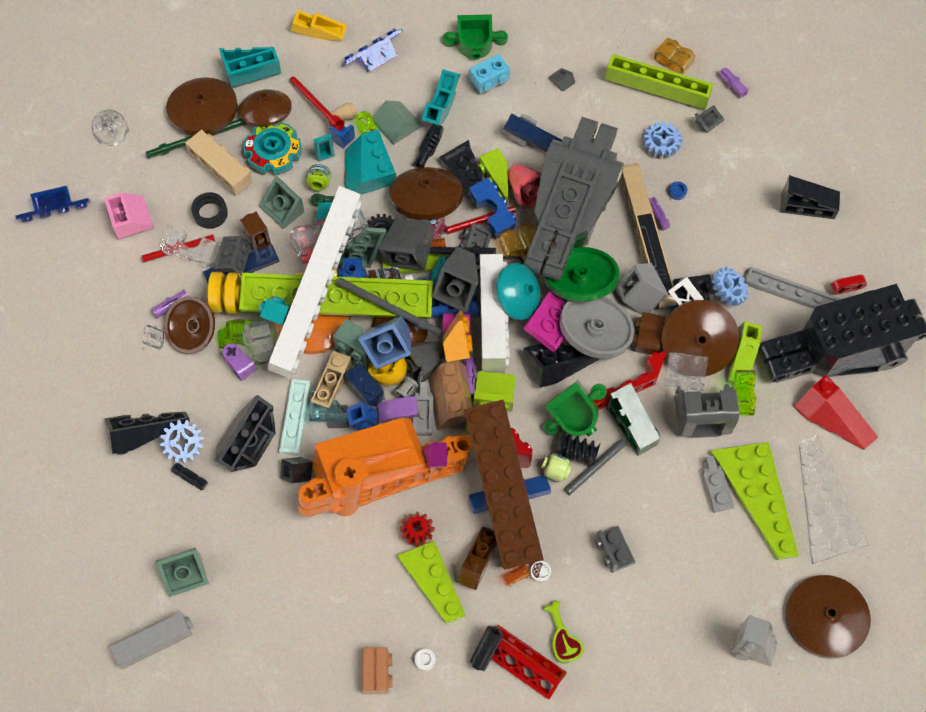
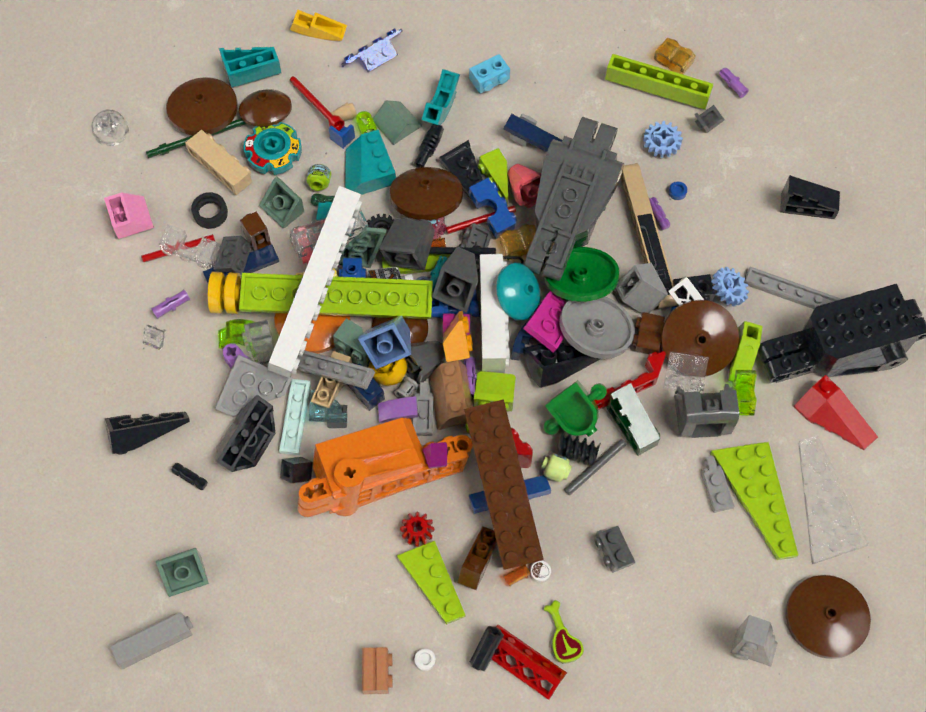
(52, 201): clear blue bracket -> none
(181, 324): reddish brown dish -> none
(190, 440): light blue gear -> none
(248, 380): none -> light grey plate
(274, 310): teal brick -> none
(323, 147): teal slope -> none
(335, 369): none -> light grey tile
(362, 416): blue brick -> none
(422, 323): dark grey bar -> none
(475, 36): green piece -> none
(522, 338): none -> dark blue slope
(562, 79): dark grey slope -> none
(848, 284): red beam -> none

